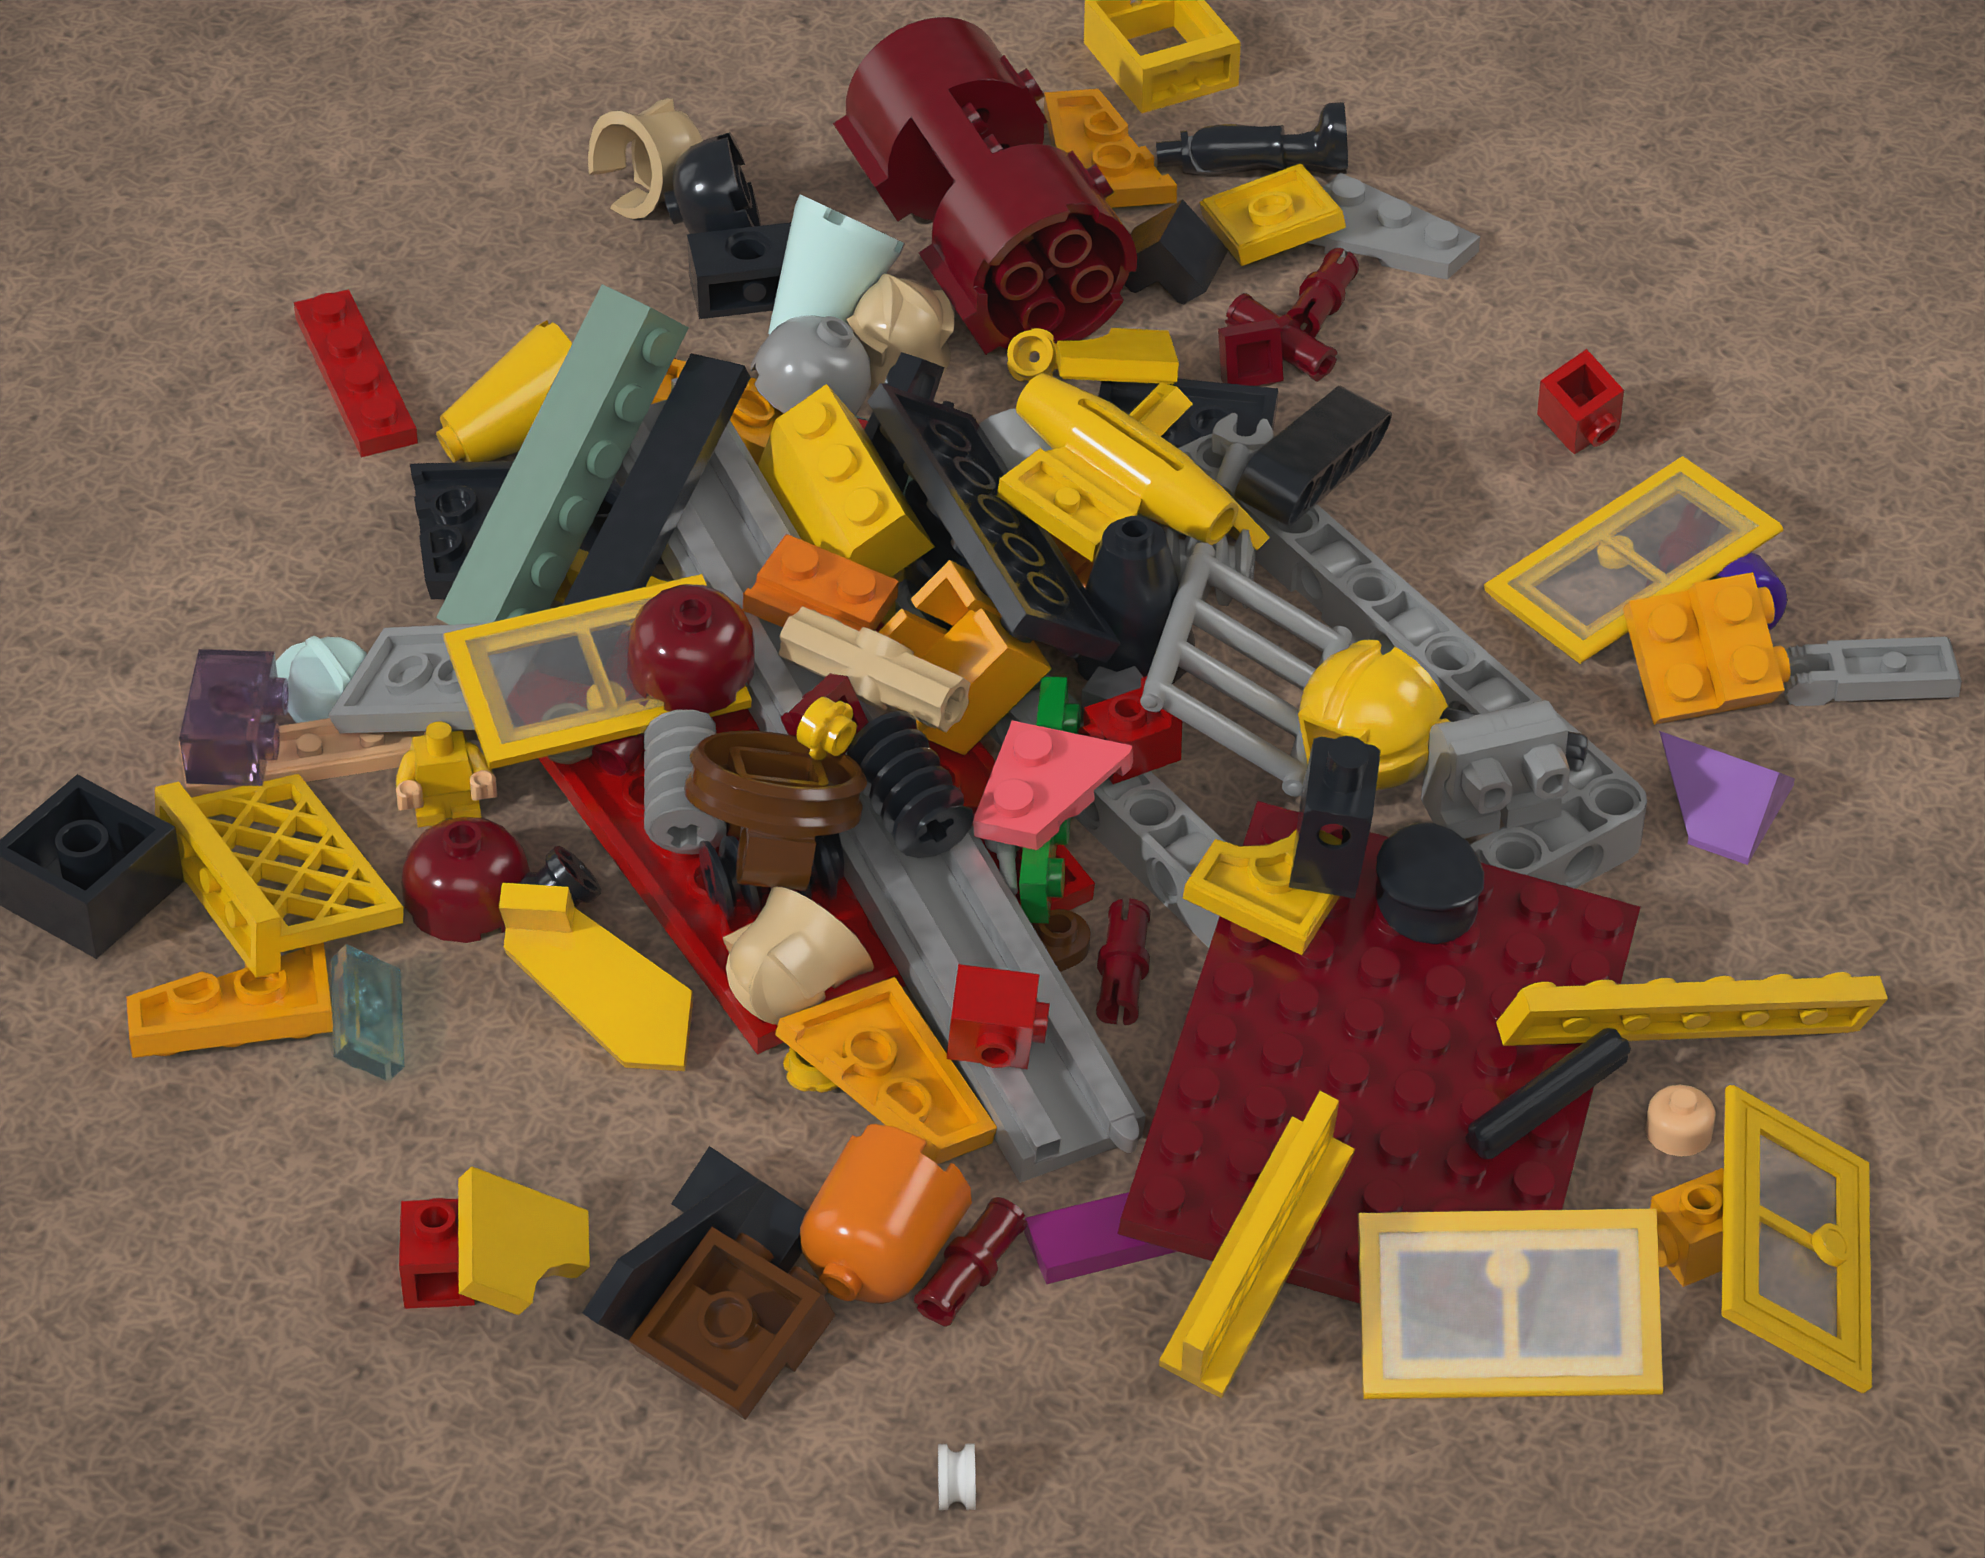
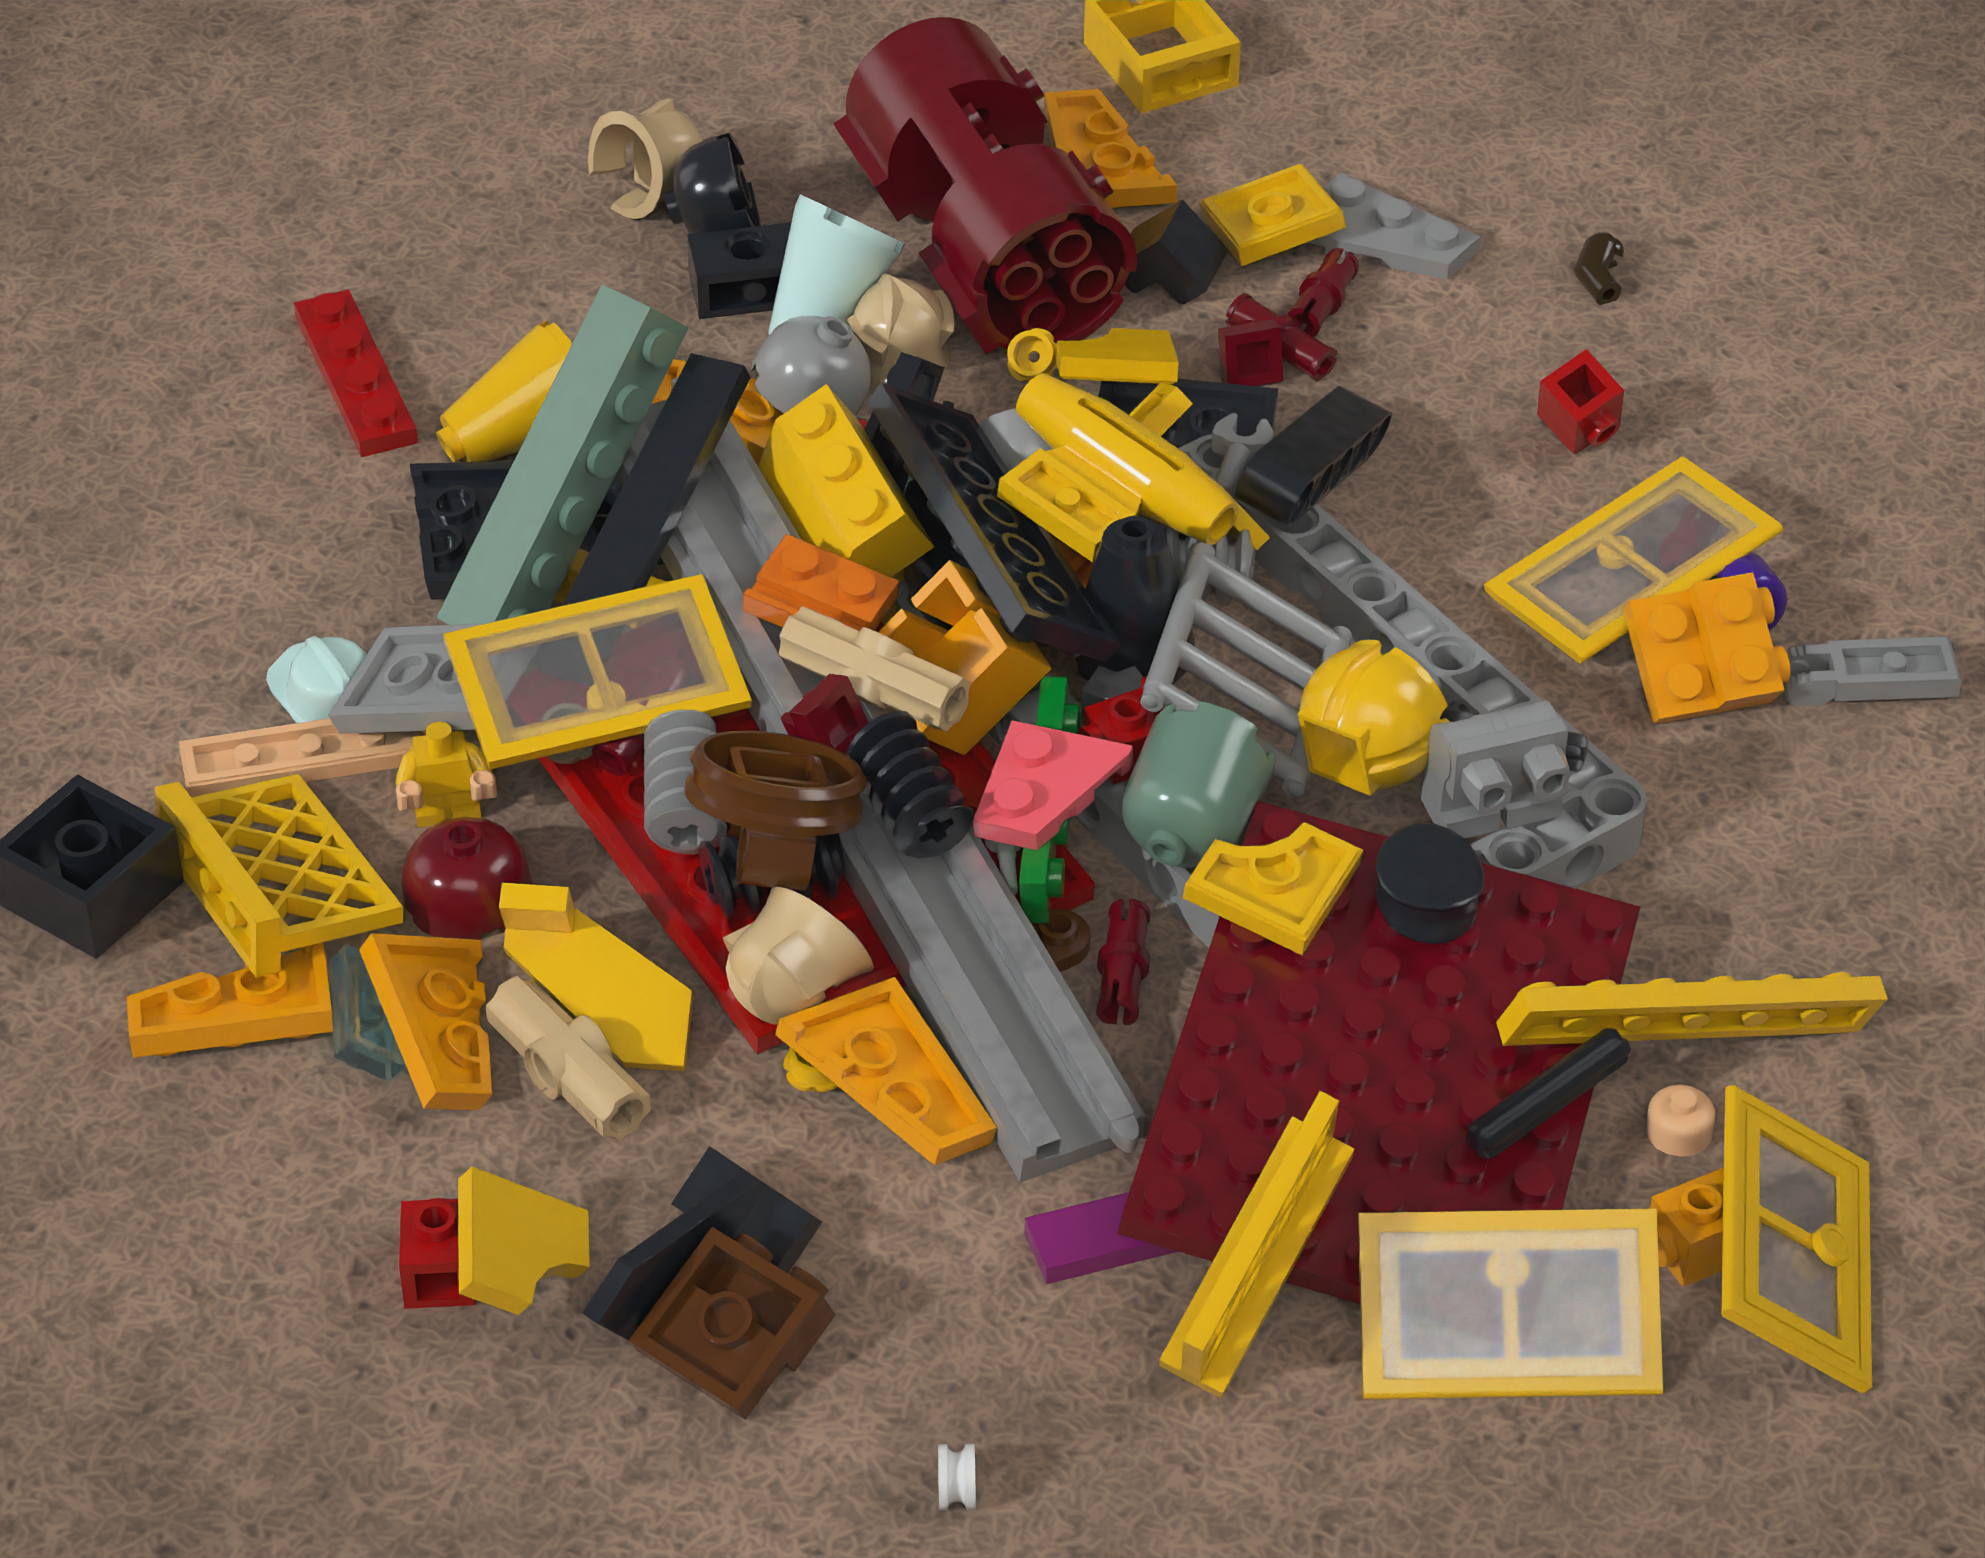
(232, 717): clear purple brick -> none
(434, 1014): none -> light orange wing
(566, 870): black wheel -> none
(568, 1058): none -> tan piece
(691, 649): dark red cylinder -> none
(826, 728): yellow plate -> none
(881, 1216): orange cylinder -> none
(970, 1261): dark red pin -> none
(996, 1017): red brick -> none
(1195, 783): none -> sand green cylinder
(1250, 148): black piece -> none
(1338, 791): black torso -> none
(1593, 265): none -> dark brown arm
(1724, 798): medium lavender slope -> none

